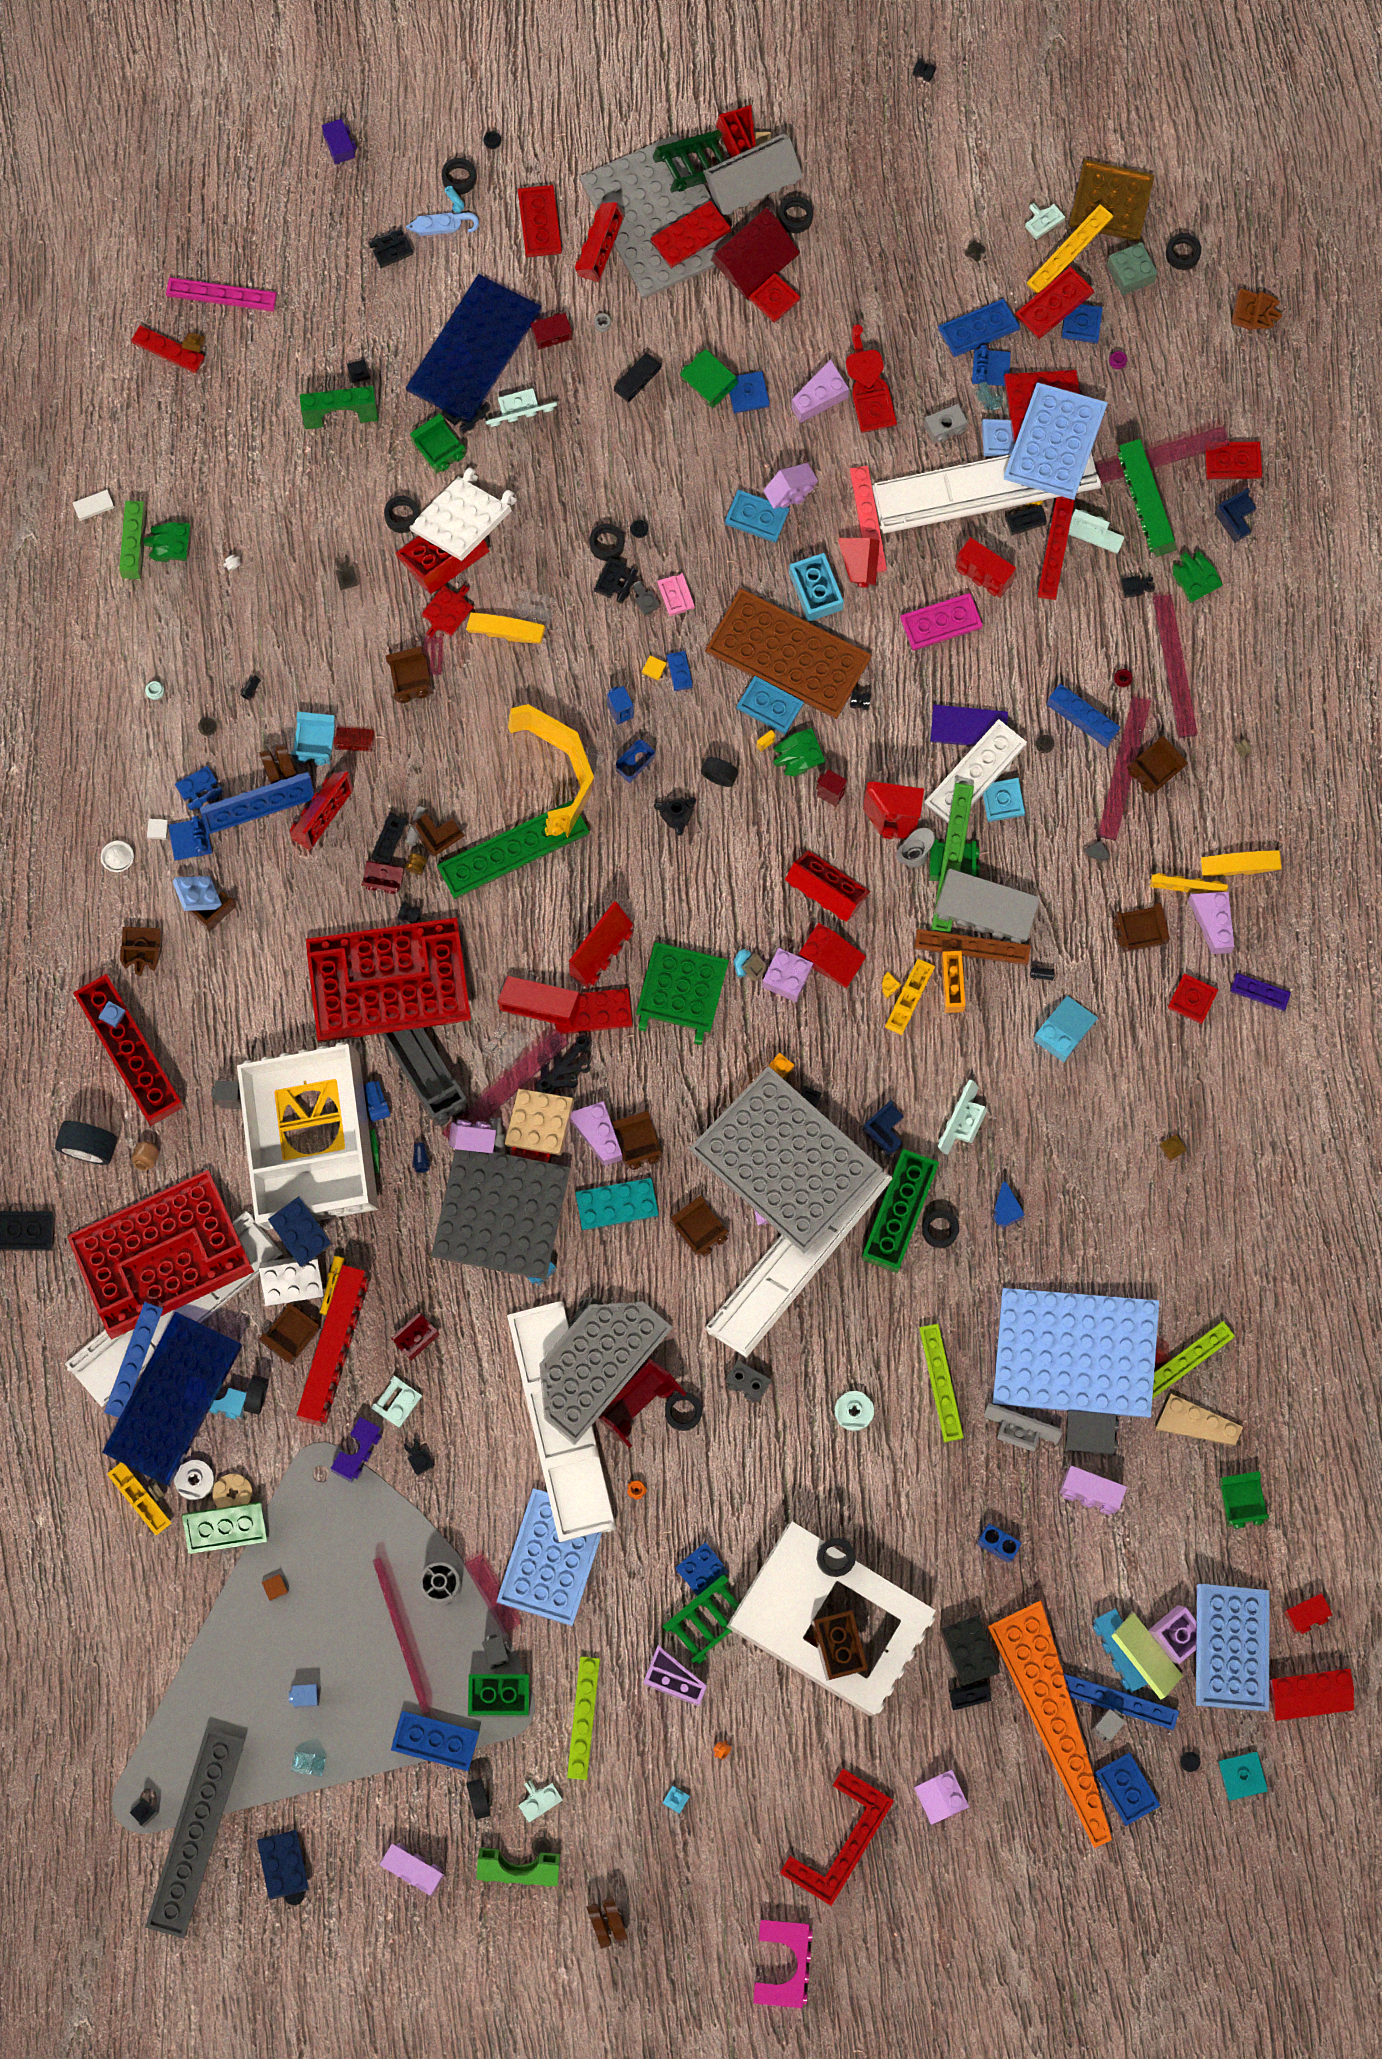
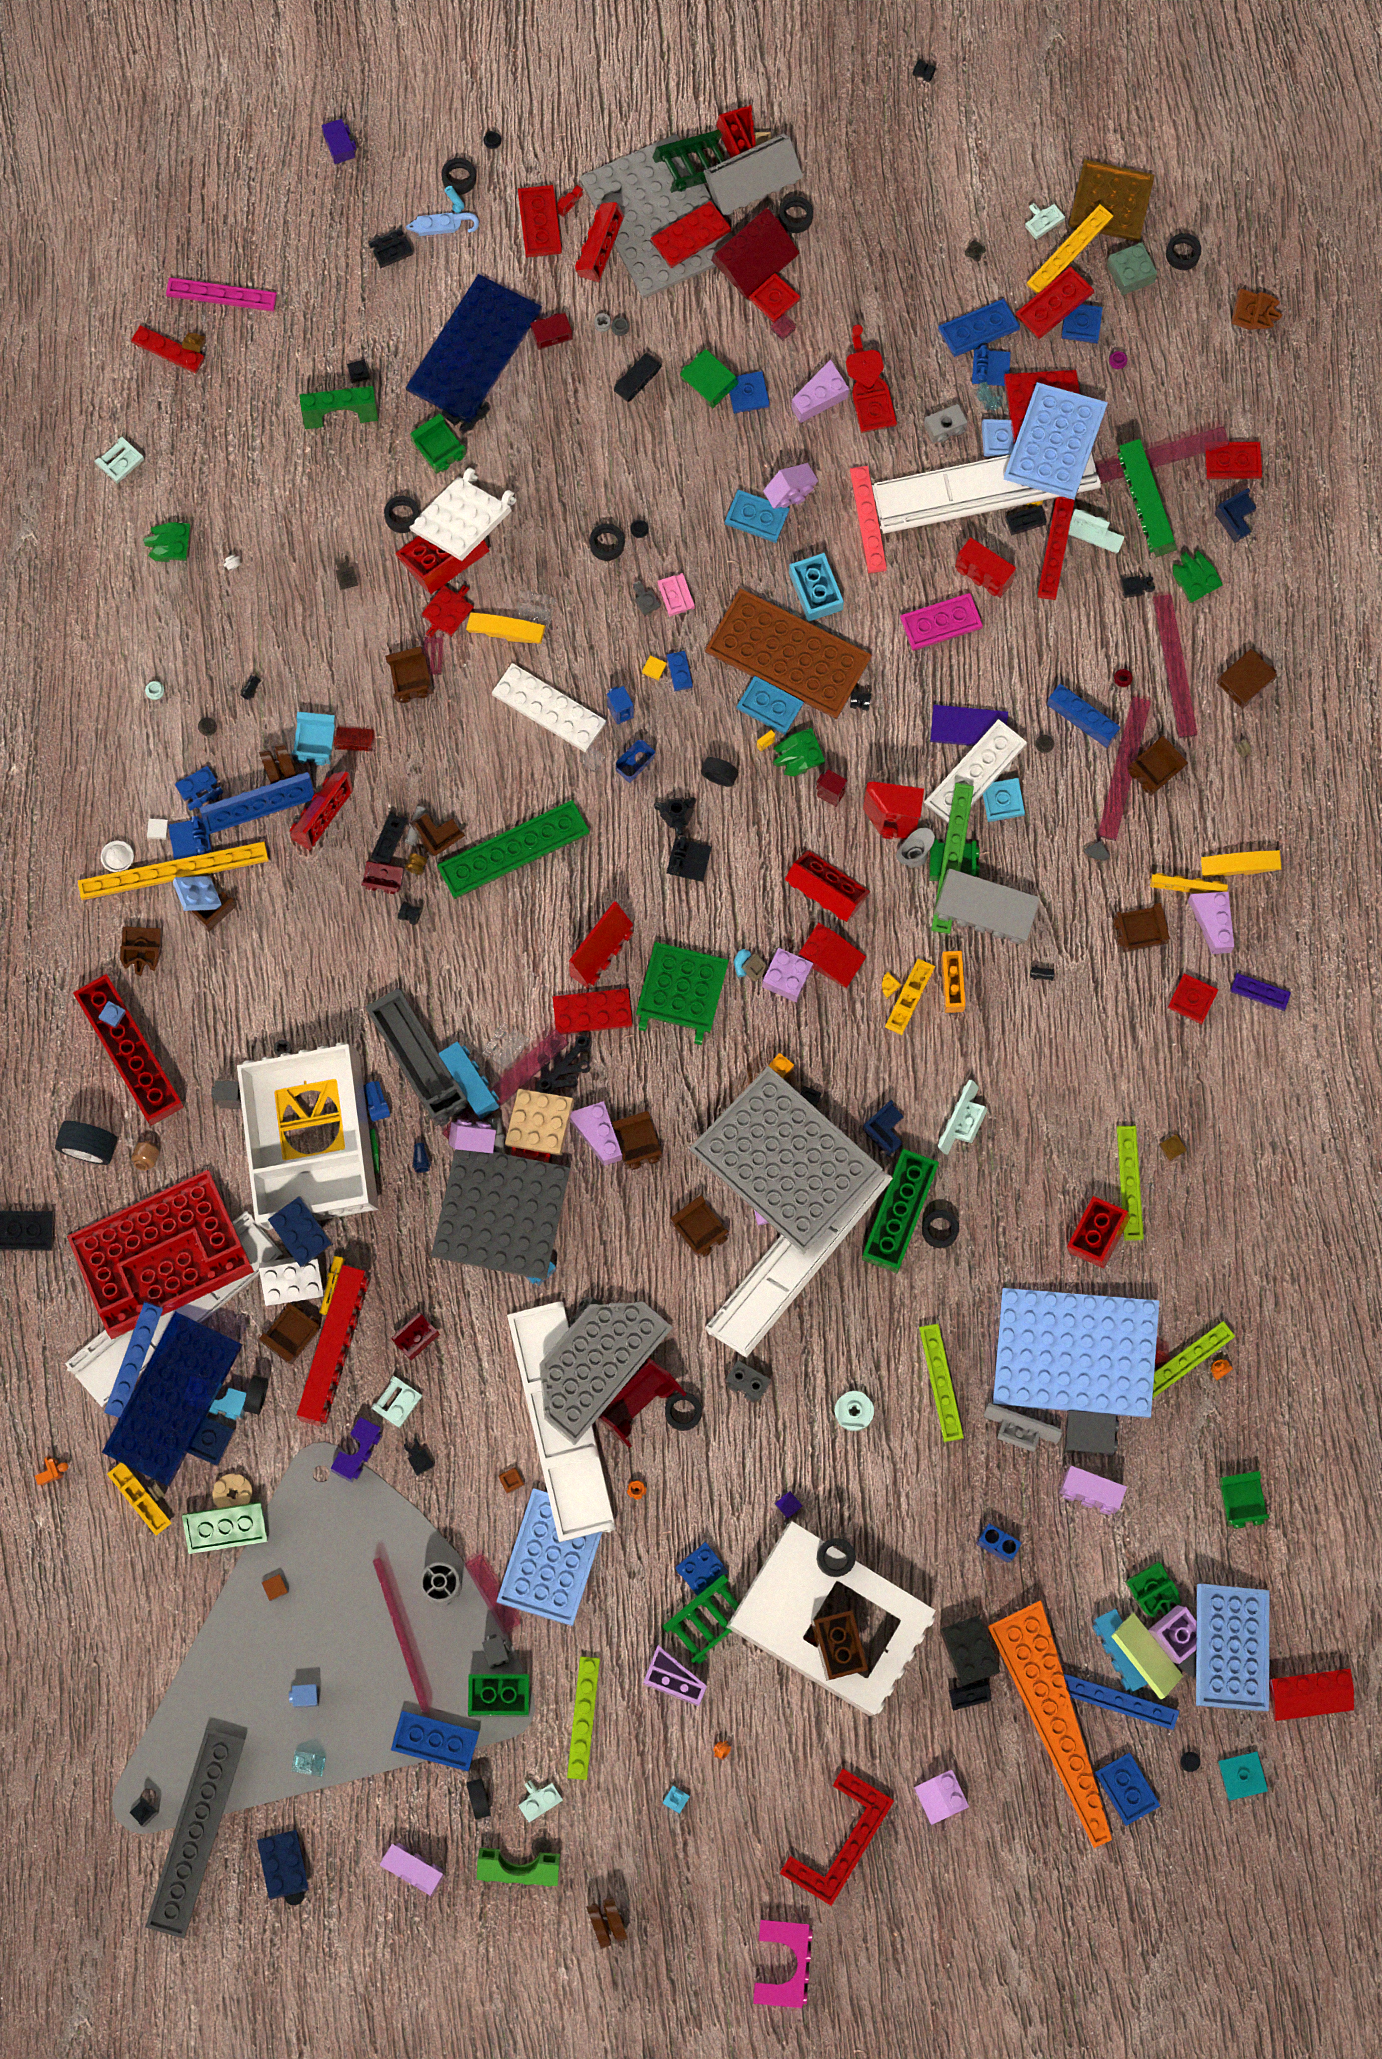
(53, 1473): none -> orange piece
(93, 505): white tile -> none
(123, 463): none -> light aqua plate
(133, 527): bright green arch -> none
(167, 871): none -> yellow plate
(199, 1490): white plate -> none
(211, 1441): none -> dark blue plate
(282, 1043): none -> dark grey bush
(387, 979): red slope -> none
(469, 1080): none -> dark azure brick
(511, 1480): none -> dark orange tile
(519, 404): light aqua bracket -> none
(539, 1001): red brick -> none
(549, 707): none -> white plate
(567, 202): none -> red plate
(568, 741): yellow panel -> none
(610, 577): black plate -> none
(616, 1204): teal plate -> none
(620, 326): none -> dark grey plate
(689, 859): none -> black hinge
(782, 327): none -> clear pink tile
(788, 1505): none -> dark purple tile
(860, 559): slope -> none
(972, 947): dark orange plate -> none
(1007, 1209): blue slope -> none
(1065, 1029): medium azure slope -> none
(1098, 1232): none -> red brick
(1108, 1725): light grey brick -> none
(1130, 1181): none -> lime tile
(1153, 1590): none -> green plate
(1189, 1665): none -> dark grey tile
(1191, 1420): tan wing -> none
(1220, 1369): none -> orange plate
(1246, 678): none -> reddish brown panel
(1308, 1613): red brick -> none

